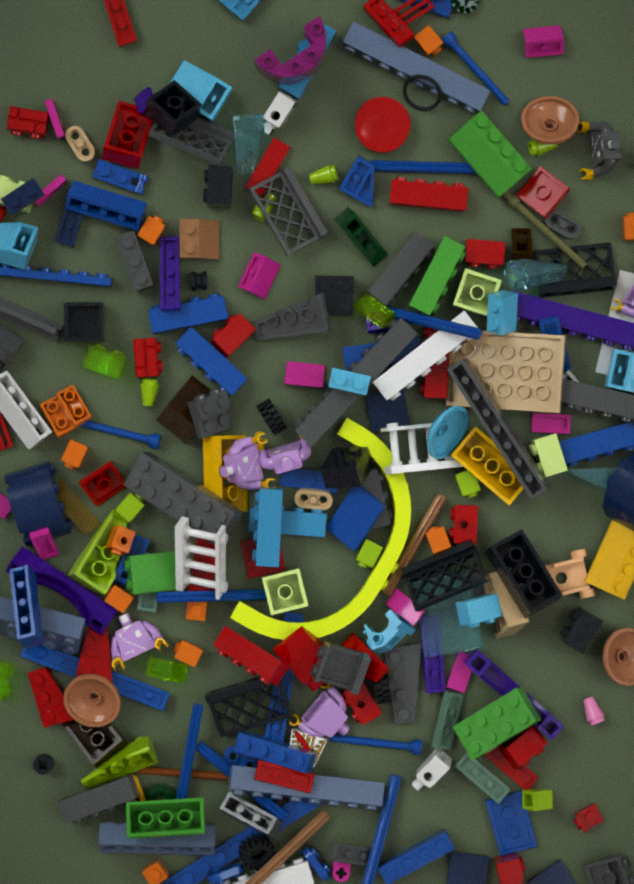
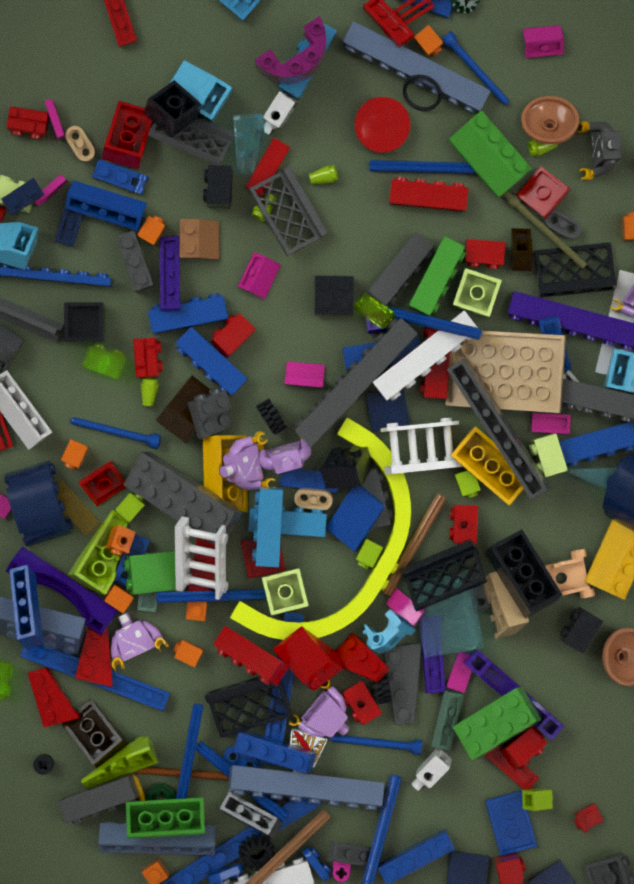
(44, 543): dark pink tile -> none
(65, 411): orange slope -> none
(88, 708): nougat dish -> none
(141, 99): dark purple slope -> none
(166, 669): clear neon green slope -> none
(199, 280): black wheel -> none
(284, 777): red tile -> none
(298, 319): dark grey wing -> none
(340, 667): dark grey panel -> none
(349, 381): medium azure brick -> none
(360, 181): blue wing -> none
(360, 236): dark green slope -> none
(438, 539): orange brick -> none
(447, 432): medium azure dish -> none
(479, 609): medium azure brick -> none
(482, 778): sand green plate -> none
(502, 312): medium azure brick -> none
(531, 273): clear light blue slope -> none
(593, 712): bright pink cone -> none

